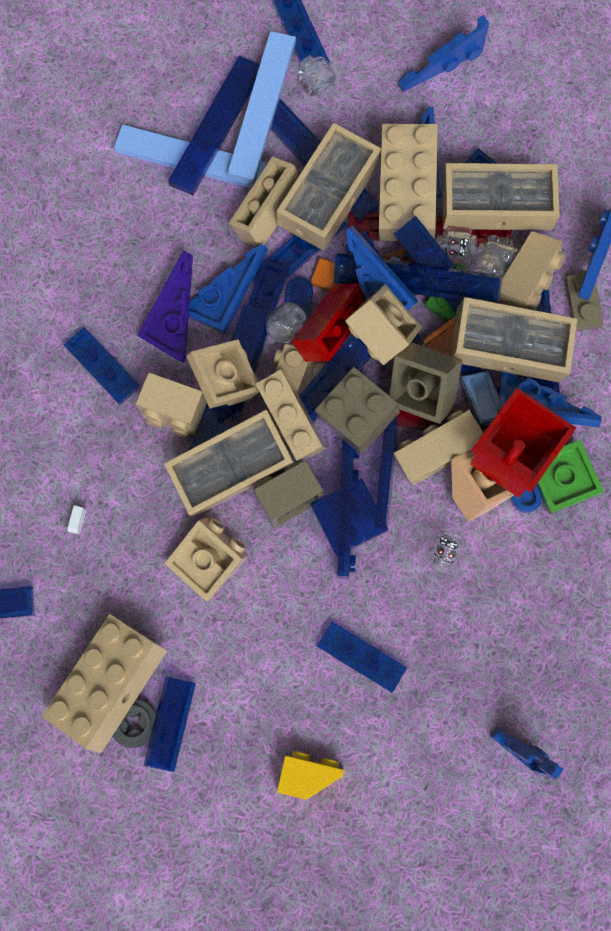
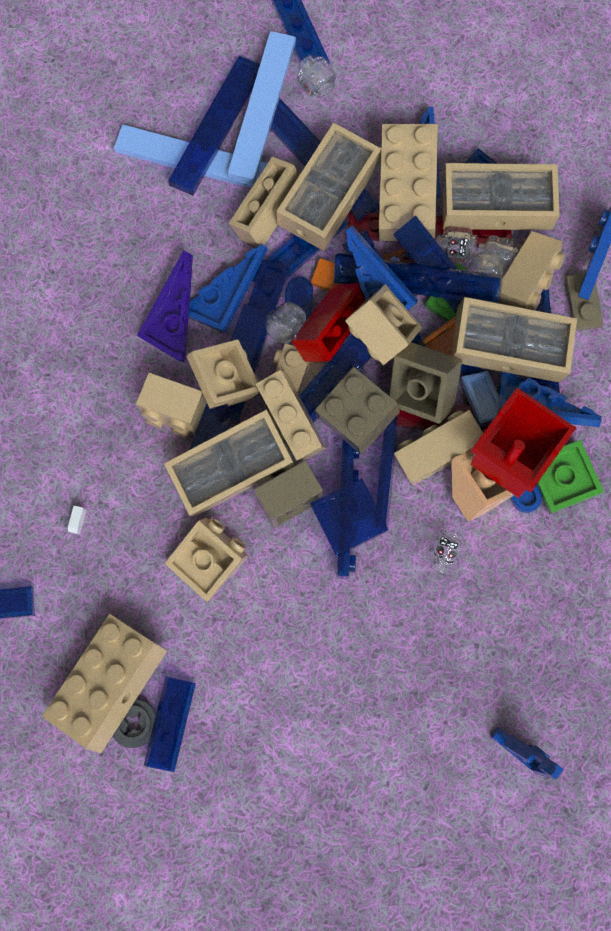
(101, 366): clear blue tile -> none
(305, 777): yellow slope -> none
(362, 657): clear blue tile -> none
(450, 55): blue wing -> none

